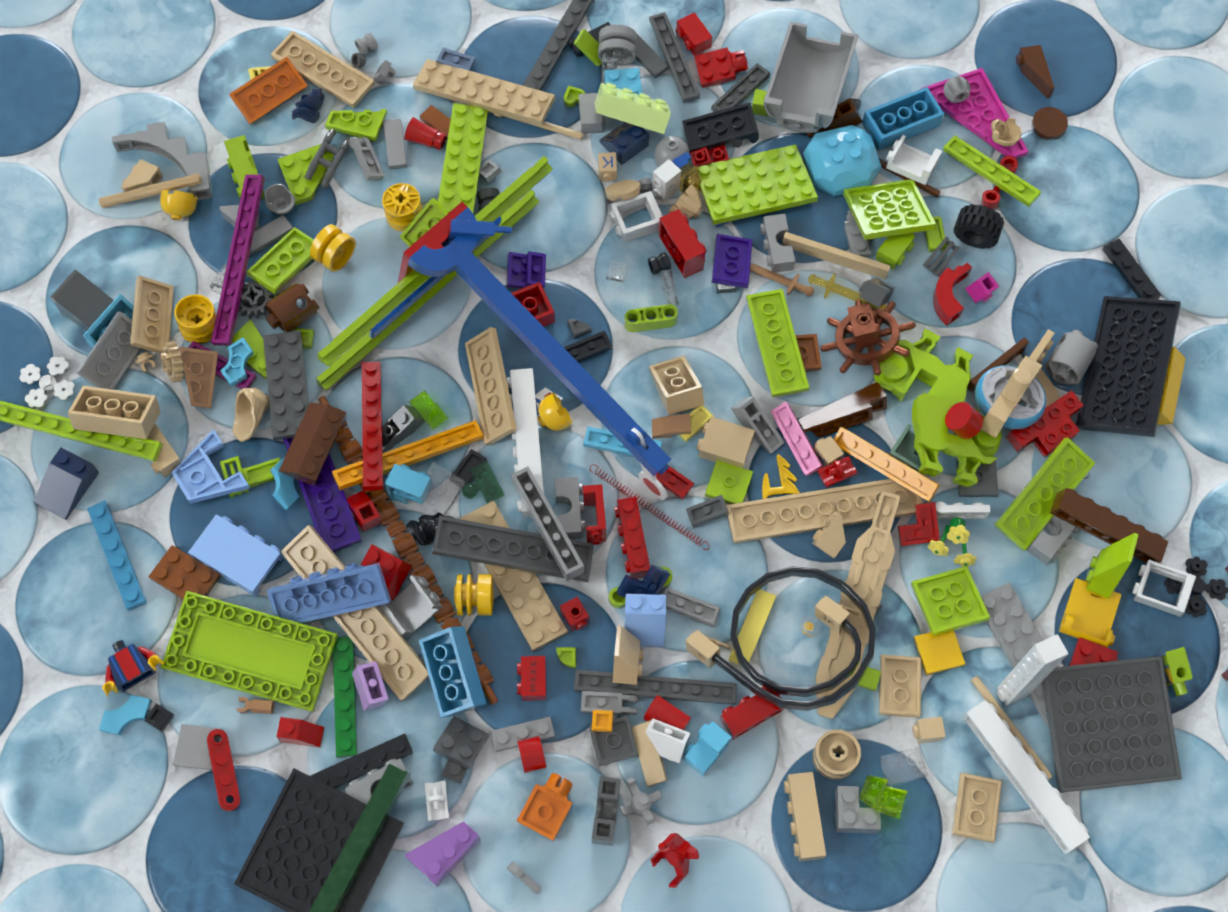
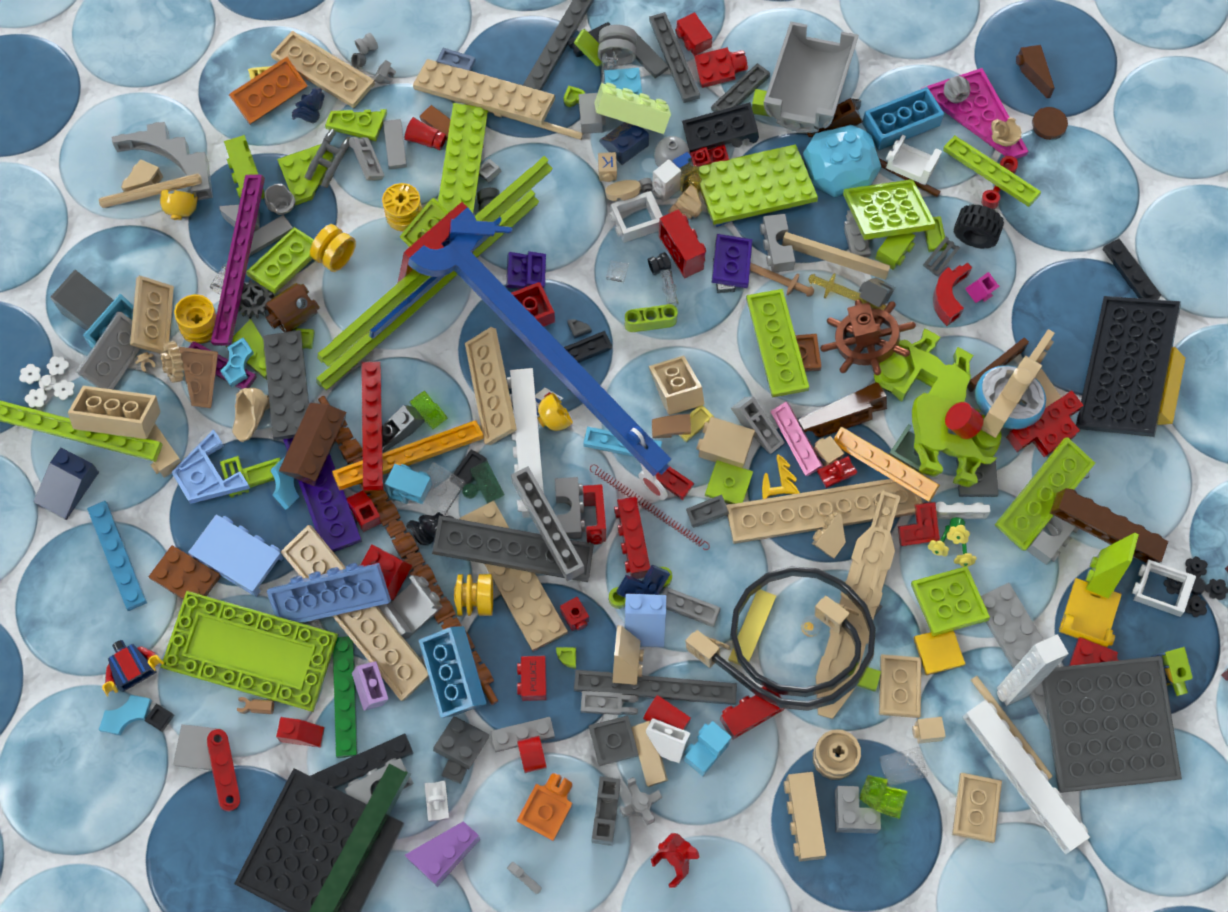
(602, 721): light orange tile -> none
(1071, 358): light grey cylinder -> none

